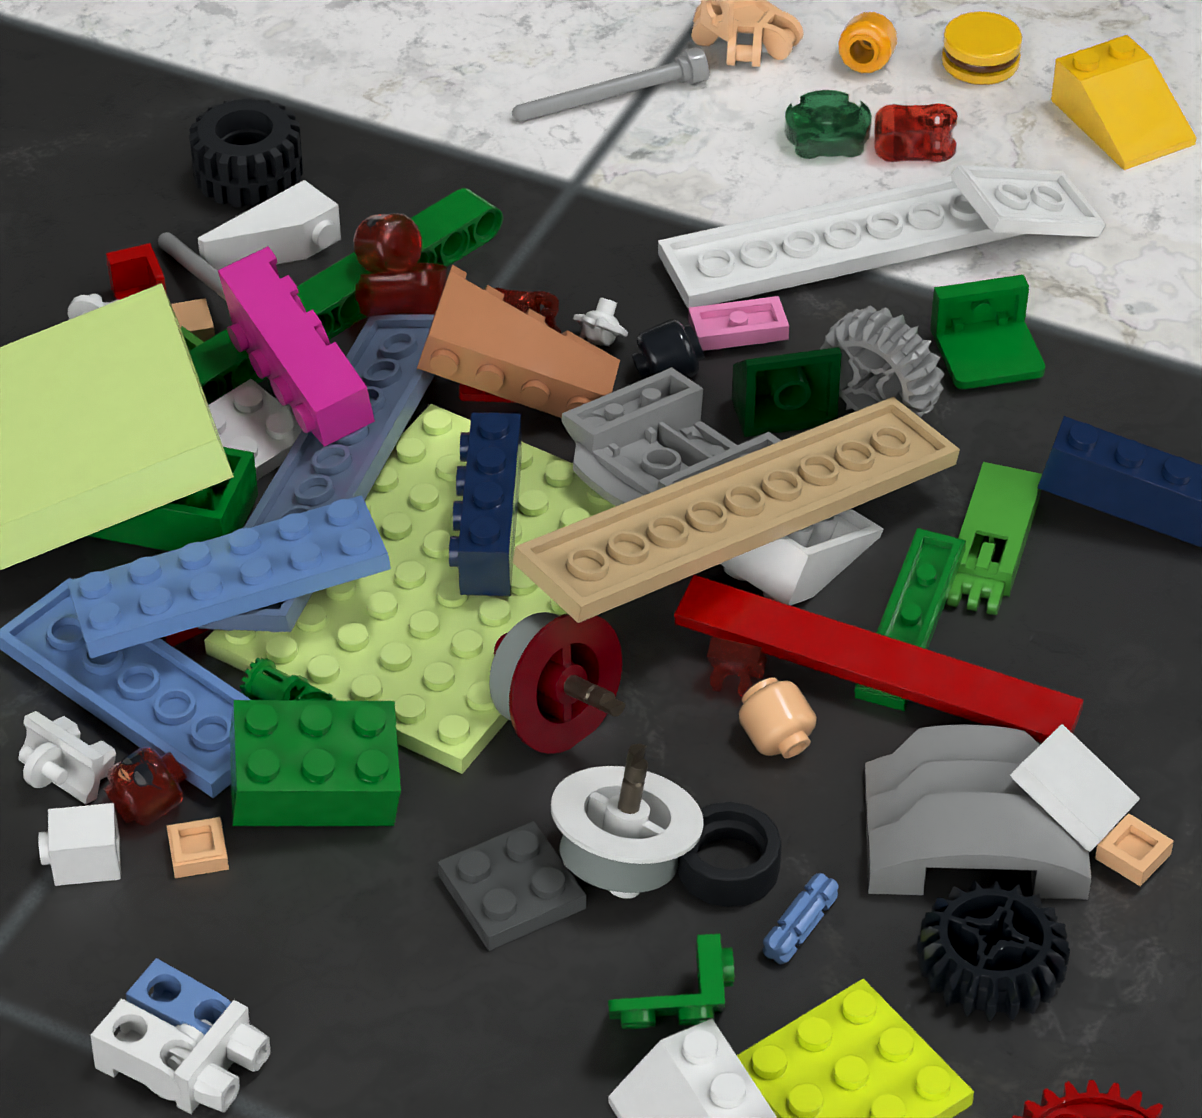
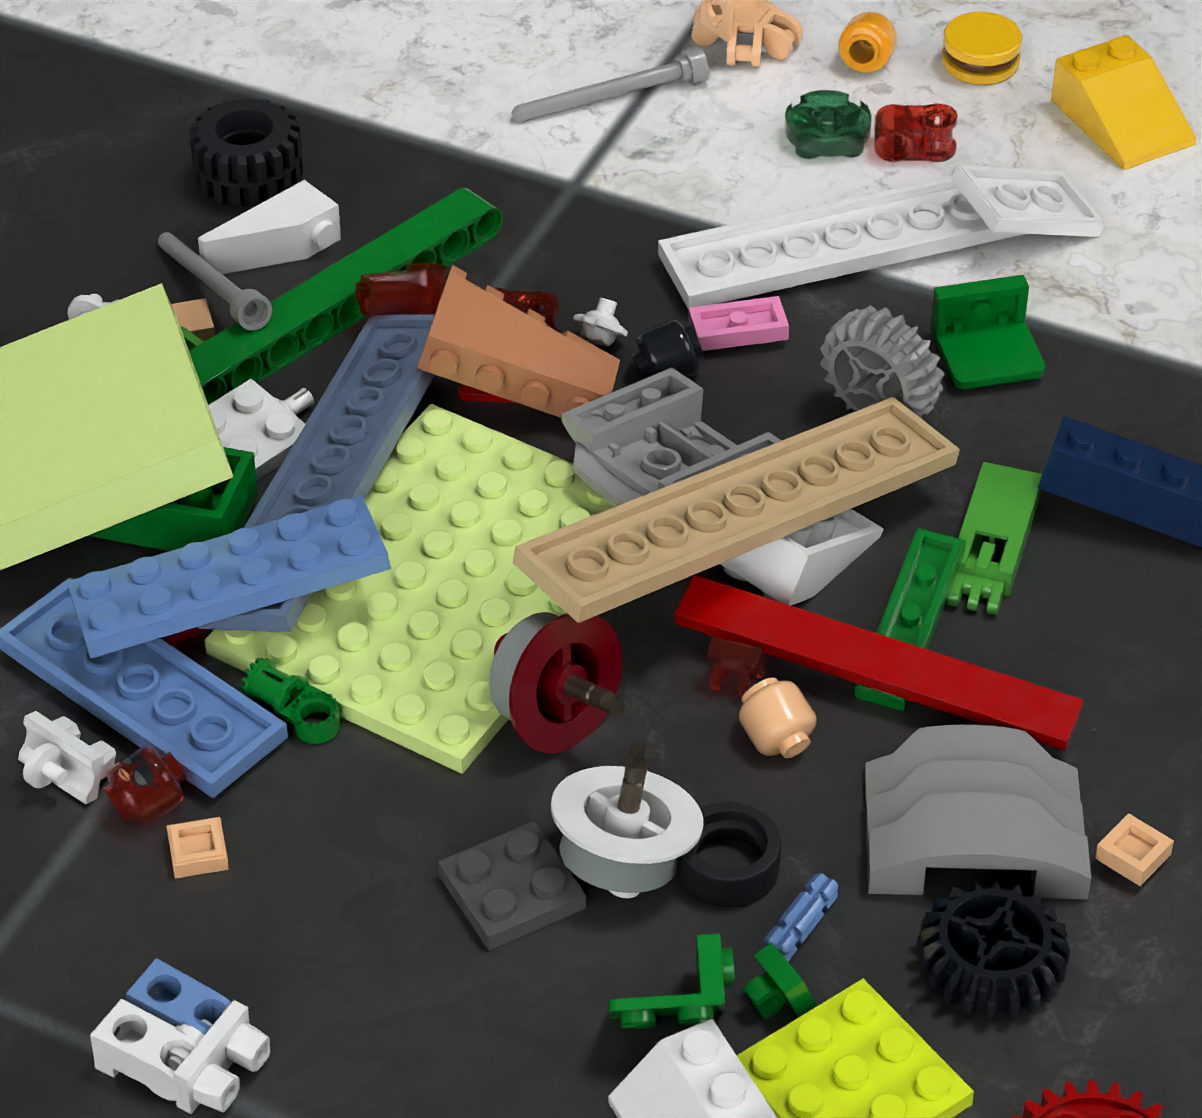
(82, 844): white brick -> none
(133, 270): red panel -> none
(293, 349): dark pink wedge -> none
(314, 763): green brick -> none
(388, 243): clear red head -> none
(489, 504): dark blue brick -> none
(777, 985): none -> green tile
(786, 391): dark green slope -> none
(1075, 787): white tile -> none

